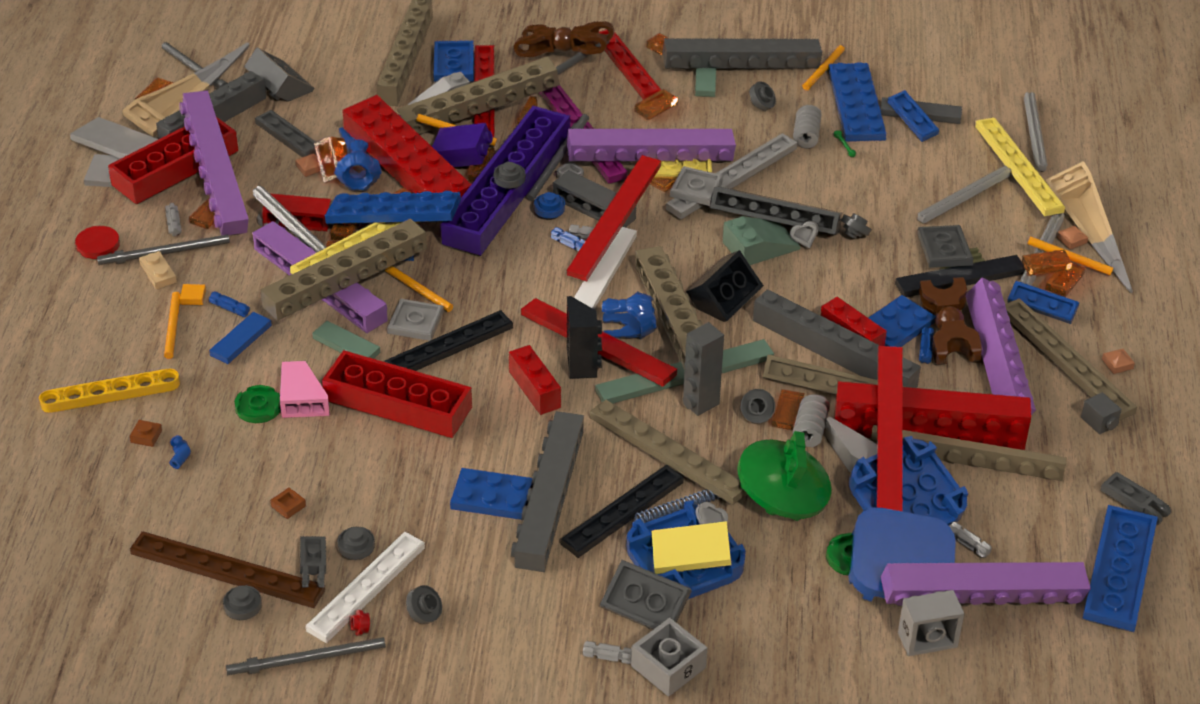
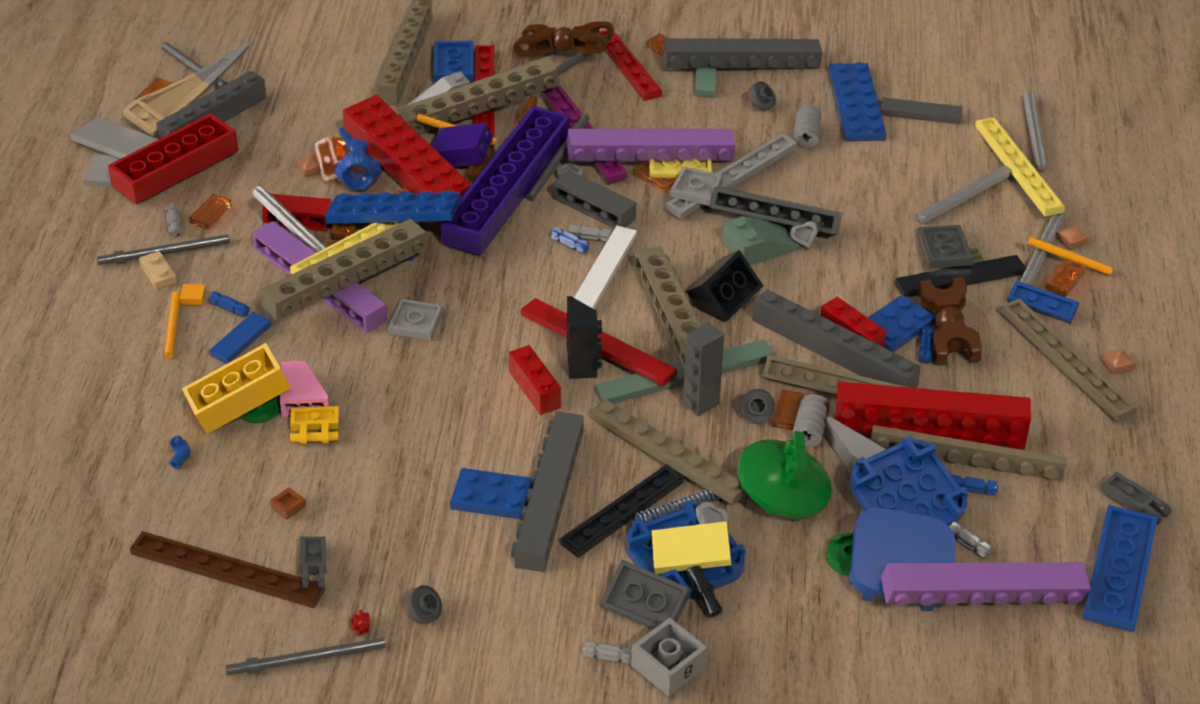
(97, 241): red tile -> none
(109, 387): yellow beam -> none
(145, 433): dark orange plate -> none
(214, 163): medium lavender brick -> none
(236, 388): none -> yellow brick
(242, 602): dark grey plate -> none
(278, 76): dark grey slope -> none
(286, 133): dark grey tile -> none
(314, 418): none -> yellow plate
(341, 339): sand green tile -> none
(356, 543): dark grey plate -> none
(365, 587): white tile -> none
(398, 393): red brick -> none
(430, 295): light orange bar -> none
(453, 342): black tile -> none
(509, 175): dark grey plate -> none
(549, 205): blue plate -> none
(613, 218): red tile -> none
(638, 321): blue piece -> none
(655, 104): clear orange plate -> none
(704, 591): none -> black pin
(823, 67): light orange bar -> none
(838, 134): green hinge -> none
(855, 225): dark grey plate -> none
(889, 427): red tile -> none
(913, 116): blue tile -> none
(930, 622): light grey brick -> none
(977, 485): none -> blue axle
(997, 341): medium lavender brick -> none
(1046, 262): clear orange plate -> none
(1084, 207): tan plate -> none
(1101, 413): dark grey brick -> none

